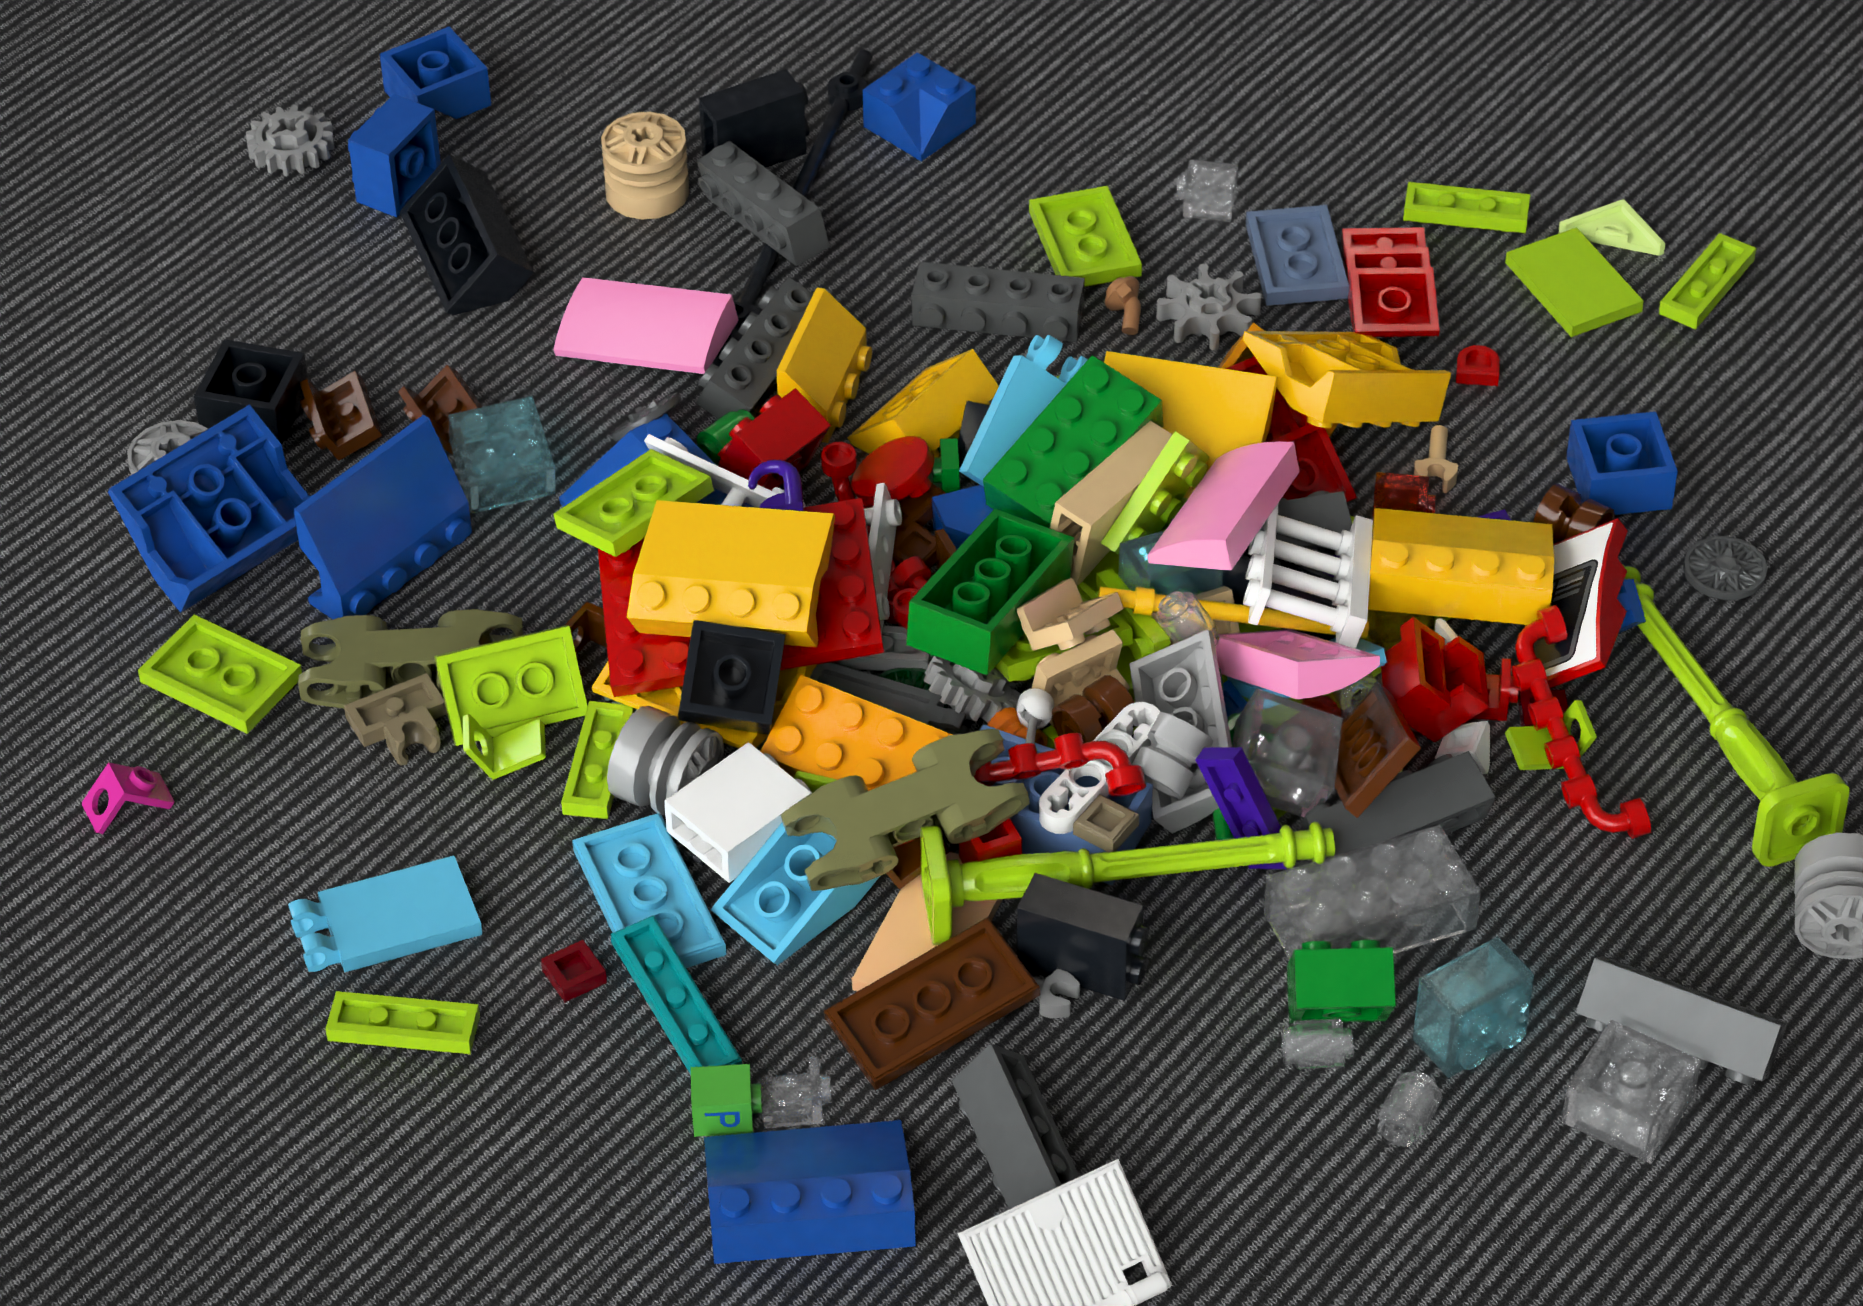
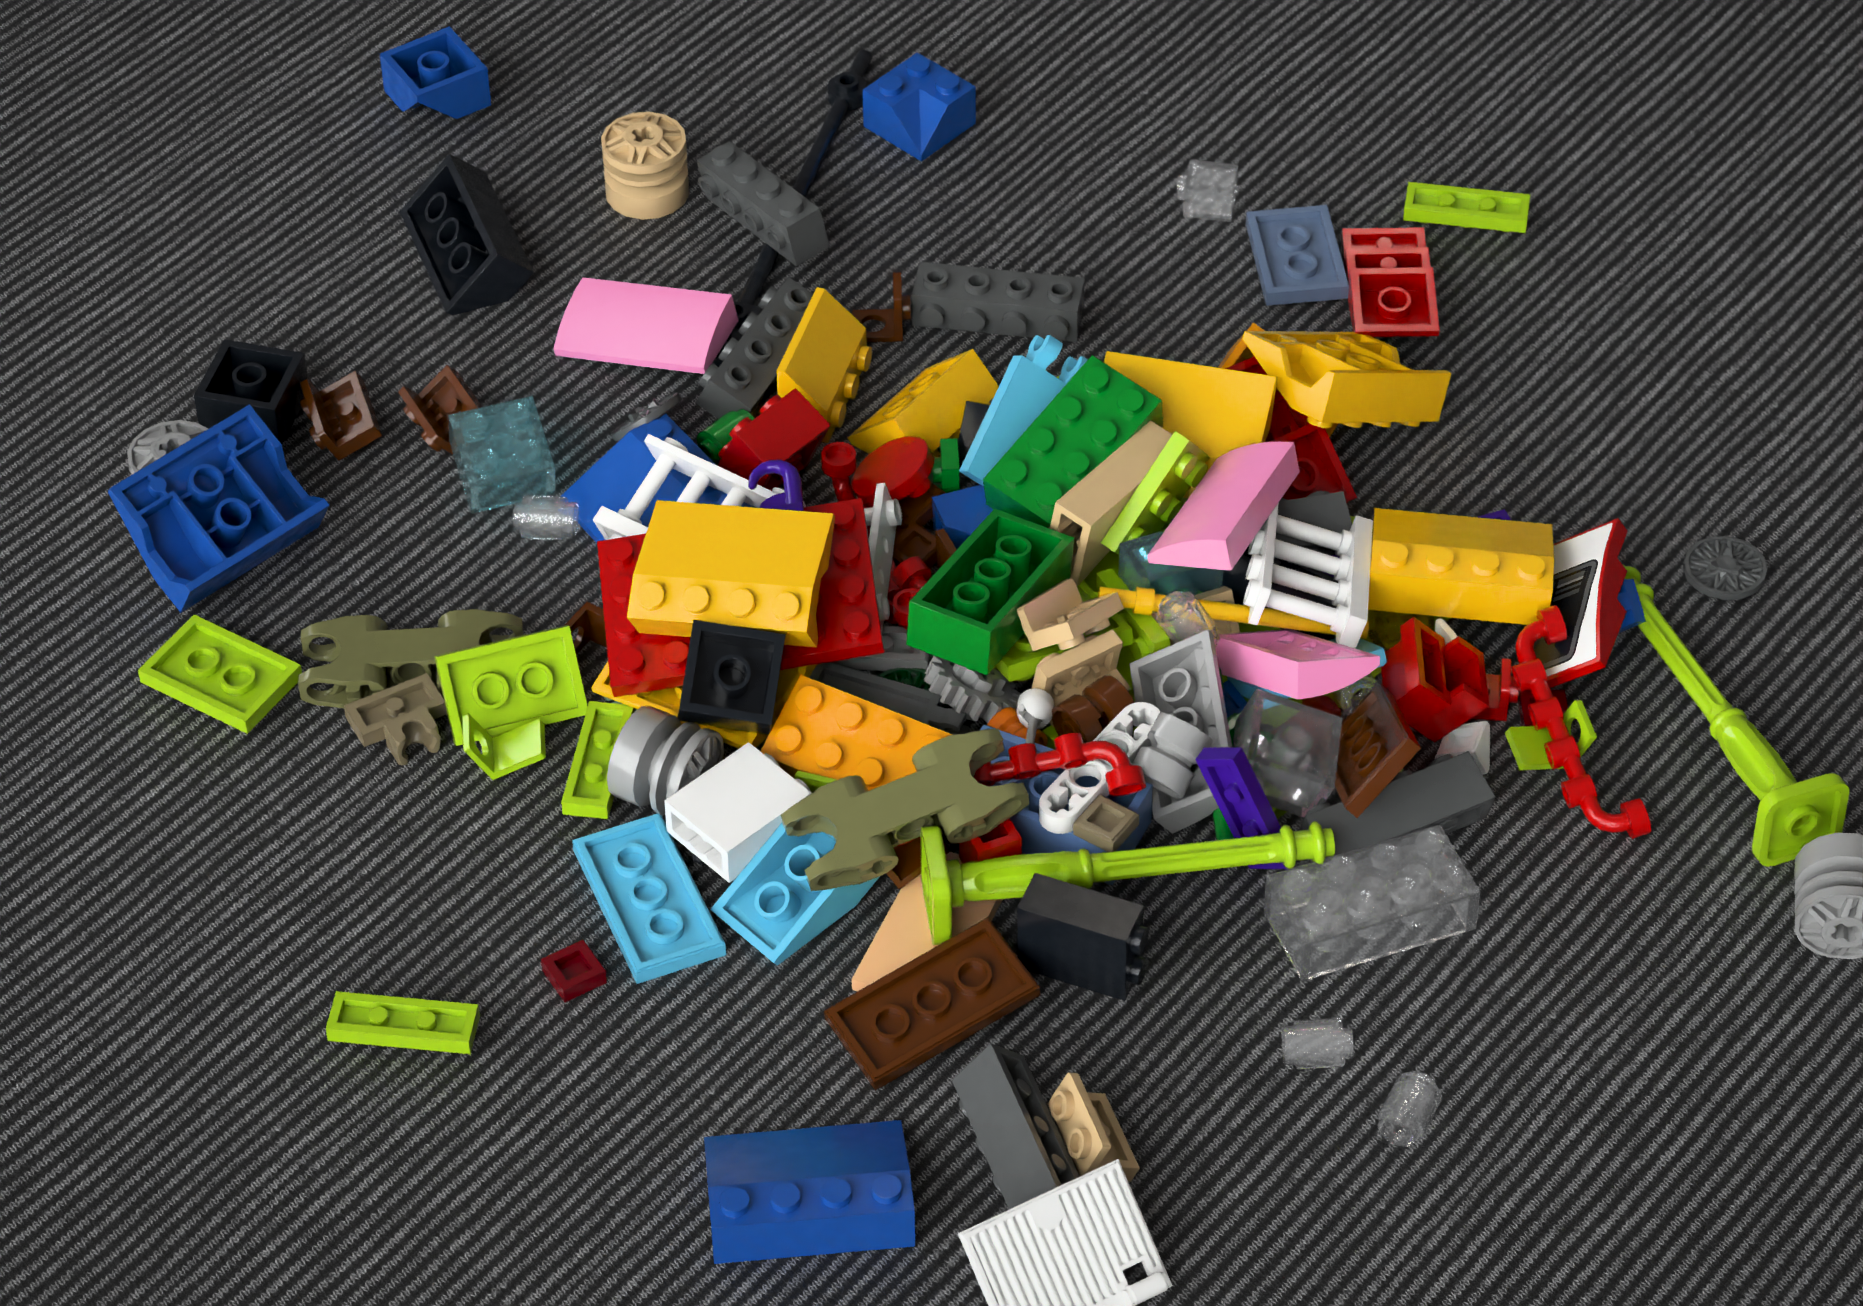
(123, 785): dark pink bracket -> none
(290, 140): light grey gear -> none
(382, 521): blue piece -> none
(386, 916): medium azure tile -> none
(393, 154): blue brick -> none
(546, 517): none -> clear brick
(621, 506): lime plate -> none
(673, 995): teal tile -> none
(724, 1100): bright green brick -> none
(758, 117): black brick -> none
(795, 1098): clear bracket -> none
(890, 317): none -> reddish brown bracket
(1057, 983): light grey bar -> none
(1085, 236): lime plate -> none
(1090, 1128): none -> tan bracket
(1123, 295): medium nougat plate -> none
(1208, 306): light grey gear -> none
(1341, 982): green brick -> none
(1403, 493): clear red bracket -> none
(1436, 462): tan bar -> none
(1473, 1007): clear light blue brick -> none
(1478, 366): red tile -> none
(1569, 514): reddish brown wheel -> none
(1574, 282): lime tile -> none
(1617, 227): yellowish green tile -> none
(1622, 462): blue brick -> none
(1631, 1091): clear brick -> none
(1683, 1019): brick -> none
(1707, 281): lime plate -> none

